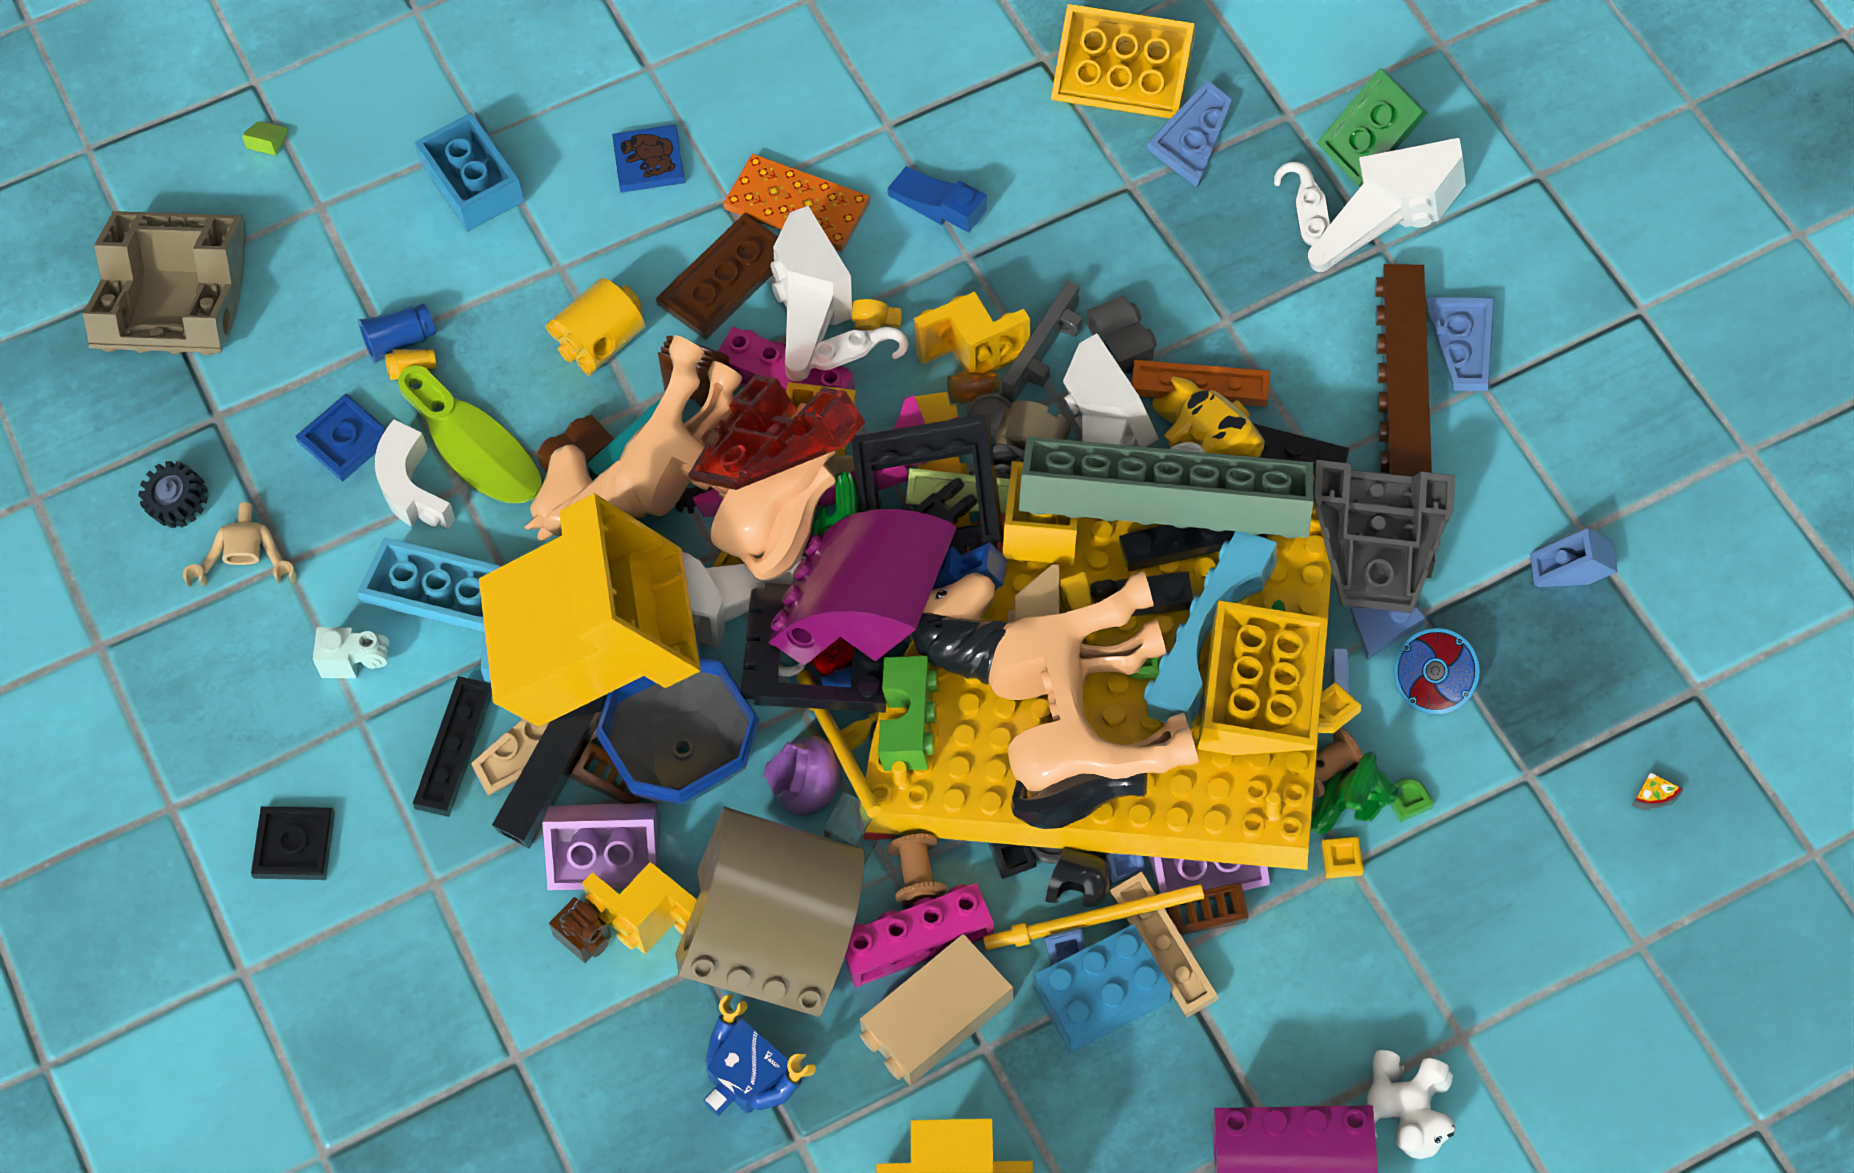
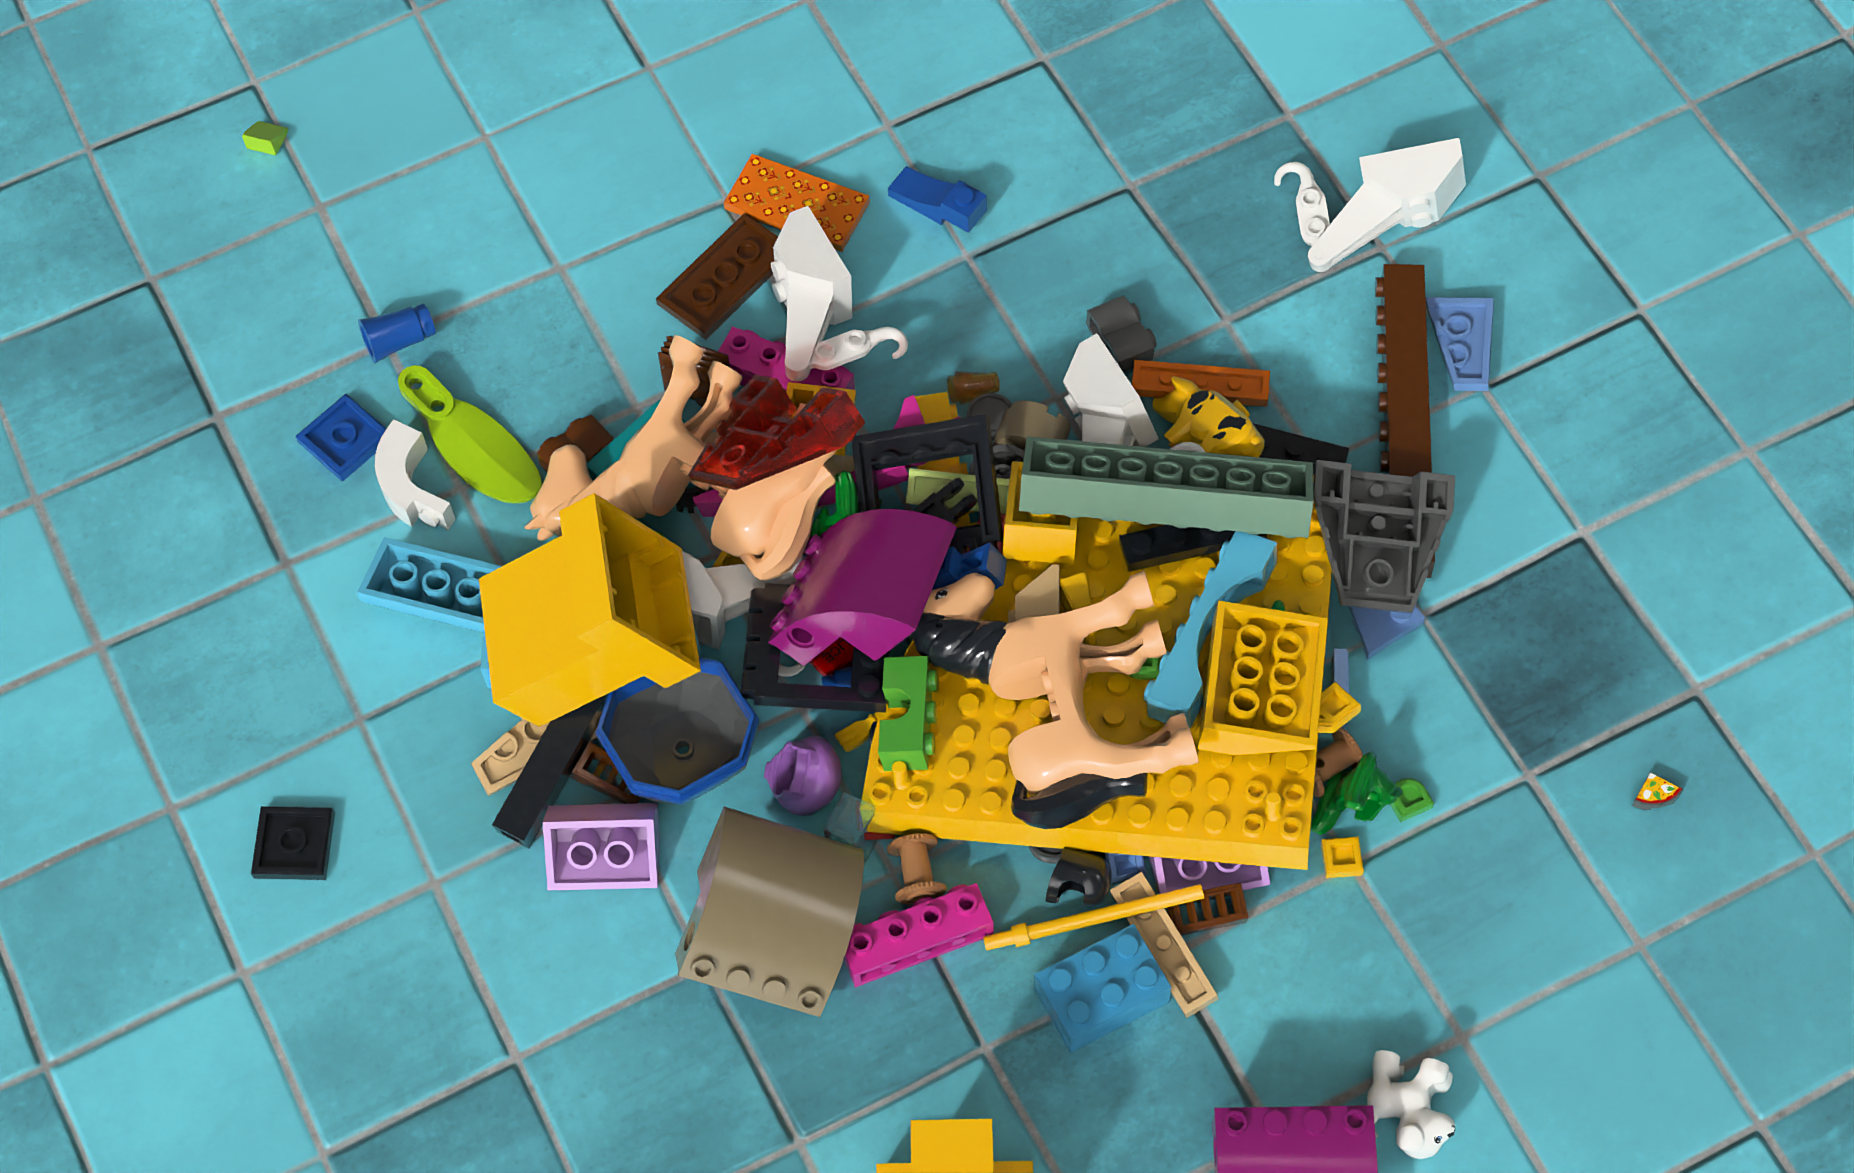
(166, 282): dark tan slope -> none
(173, 494): black wheel -> none
(241, 546): tan piece -> none
(341, 649): light aqua brick -> none
(403, 358): yellow cone -> none
(453, 746): black plate -> none
(469, 171): dark azure brick -> none
(580, 930): reddish brown brick -> none
(597, 324): yellow cylinder -> none
(643, 908): yellow bracket -> none
(648, 158): tile -> none
(748, 1066): blue torso -> none
(843, 753): yellow bar -> none
(873, 314): yellow piece -> none
(935, 1010): tan brick -> none
(971, 334): yellow bracket -> none
(1012, 858): black slope -> none
(1028, 363): dark grey hinge -> none
(1064, 944): medium blue slope -> none
(1123, 61): yellow slope -> none
(1168, 592): black hinge -> none
(1192, 132): medium blue wing -> none
(1371, 124): plate -> none
(1436, 671): shield -> none
(1574, 560): medium blue slope -> none

